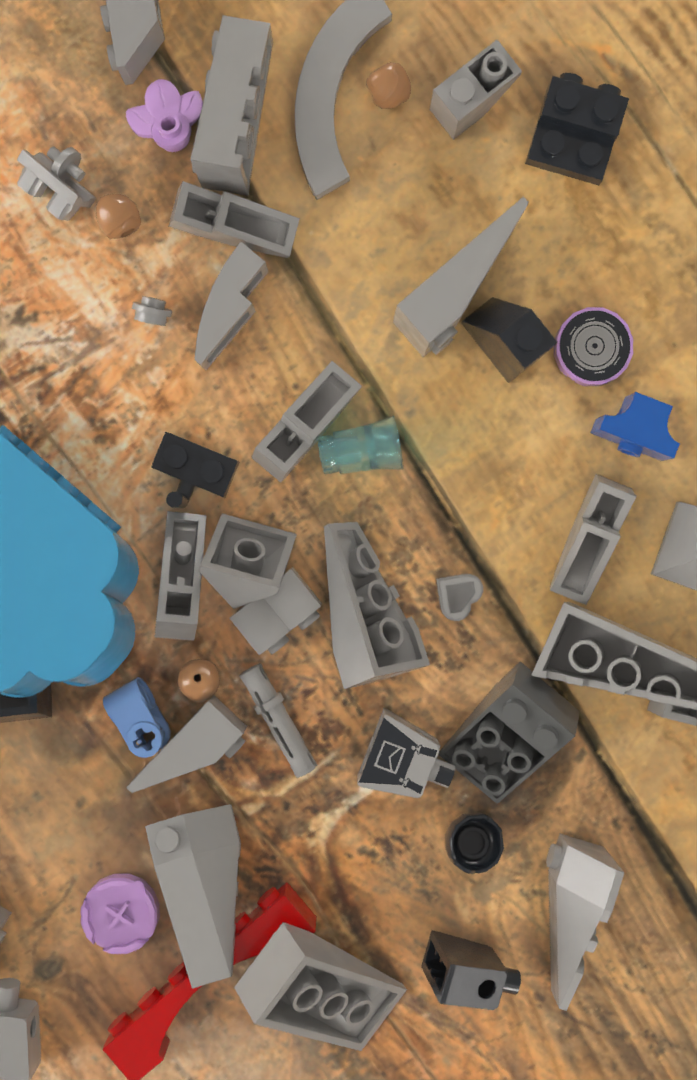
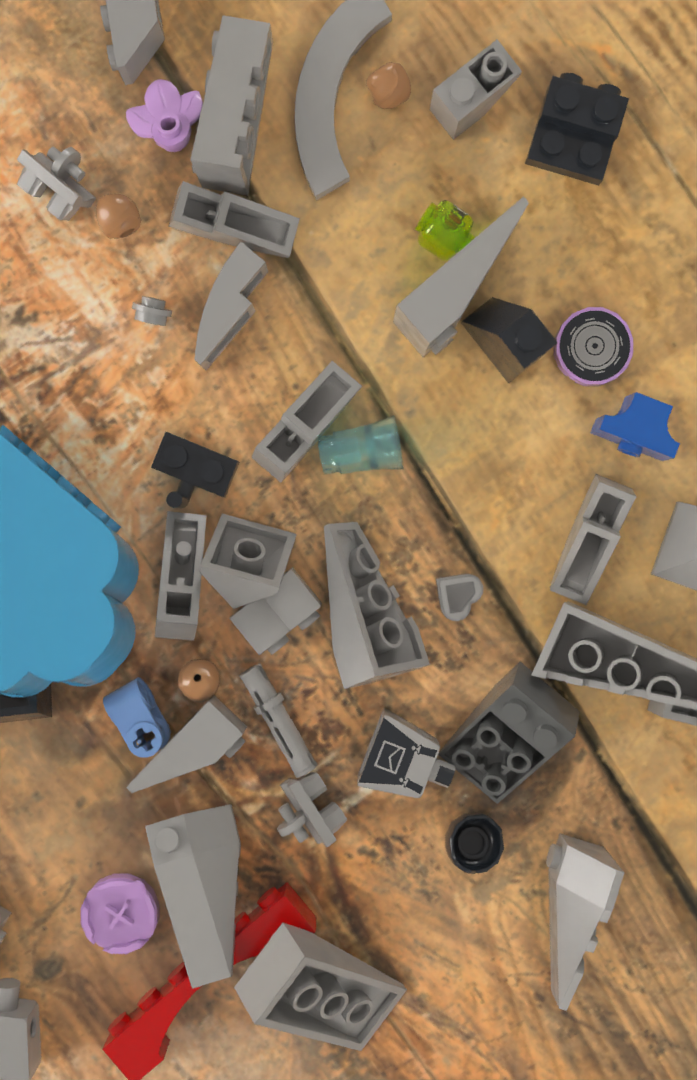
(320, 824): none -> light grey hips
(444, 230): none -> clear neon green head
(467, 972): black torso -> none

